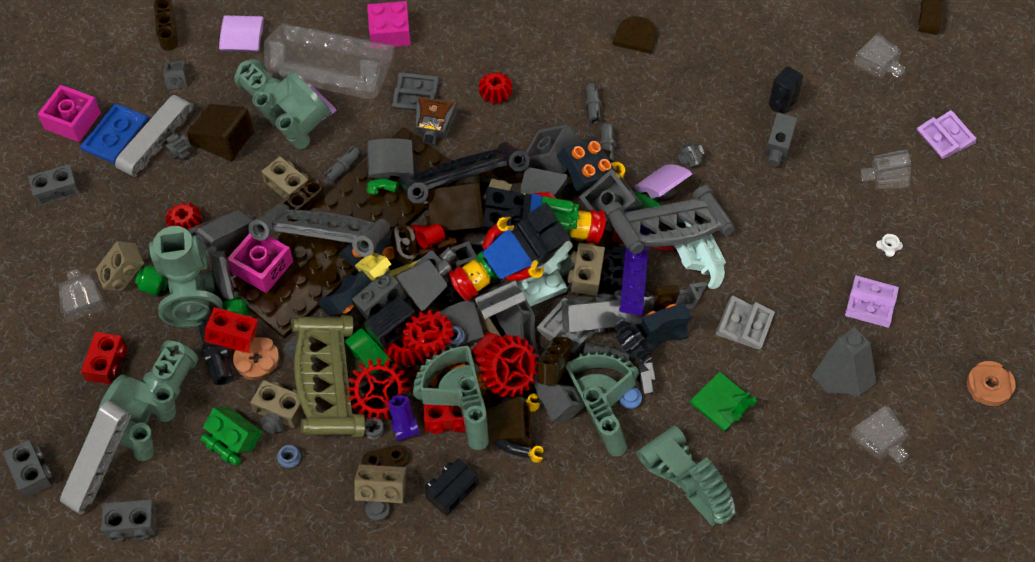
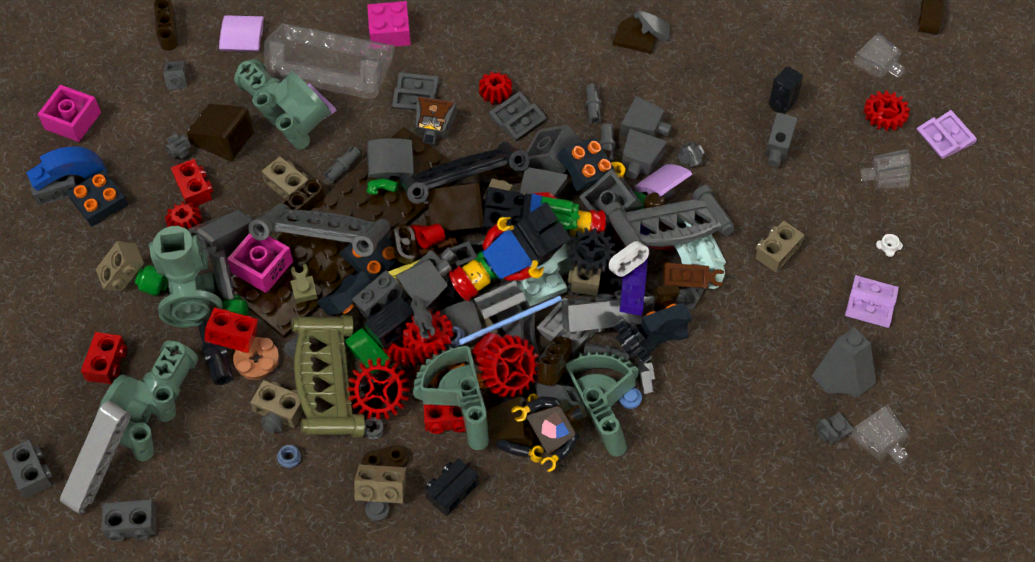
(65, 162): none -> blue arch
(79, 297): clear torso -> none
(97, 198): none -> black brick
(114, 132): blue tile -> none
(153, 134): light grey beam -> none
(192, 183): none -> red brick
(233, 431): green brick -> none
(303, 286): none -> olive plate
(374, 266): light yellow plate -> none
(403, 420): dark purple piece -> none
(422, 318): none -> dark grey pin
(509, 320): none -> light blue axle
(517, 116): none -> dark grey slope
(554, 424): none -> torso
(590, 250): none -> black gear
(628, 258): none -> white beam
(642, 153): none -> dark grey torso
(645, 118): none -> dark grey torso
(654, 24): none -> dark grey slope
(654, 200): none -> dark brown piece
(689, 275): none -> reddish brown plate
(701, 481): sand green arm -> none
(722, 401): green plate -> none
(754, 327): light grey slope -> none
(781, 248): none -> dark tan brick
(834, 429): none -> dark grey bracket
(886, 110): none -> red gear
(990, 395): nougat plate -> none

